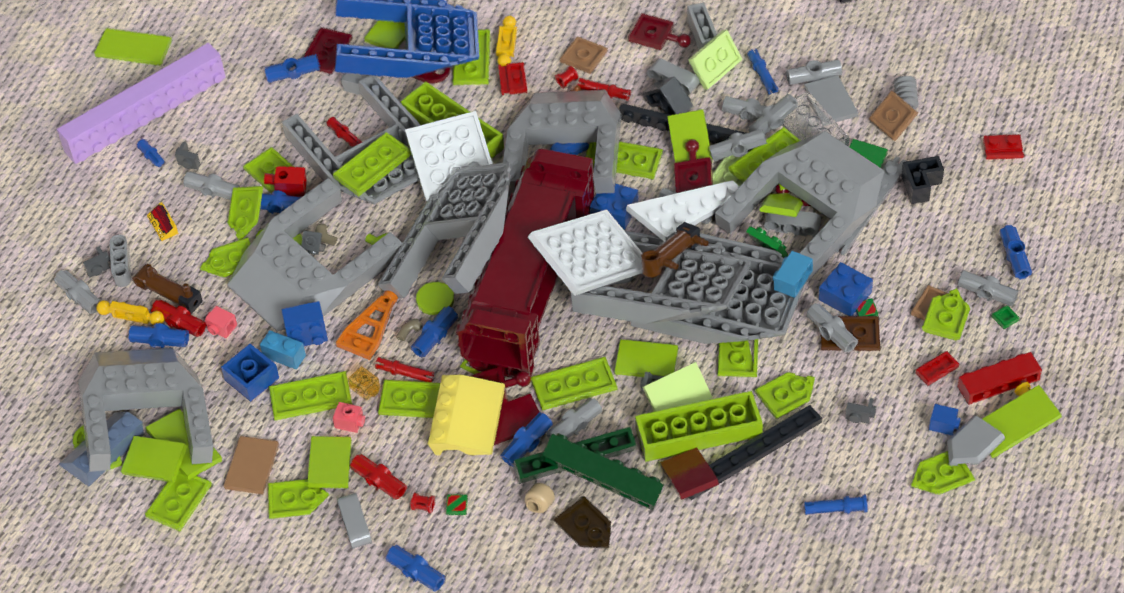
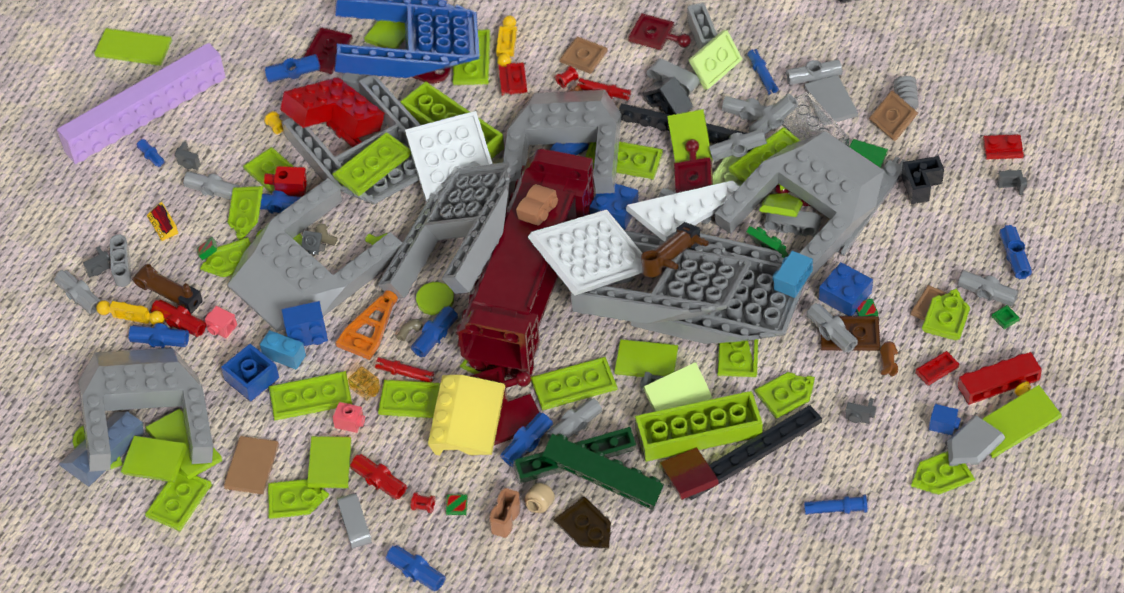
(207, 248): none -> green tile
(272, 119): none -> yellow bush
(333, 102): none -> red brick
(505, 512): none -> nougat brick
(537, 204): none -> nougat brick
(887, 354): none -> dark orange piece
(1012, 179): none -> dark grey bracket

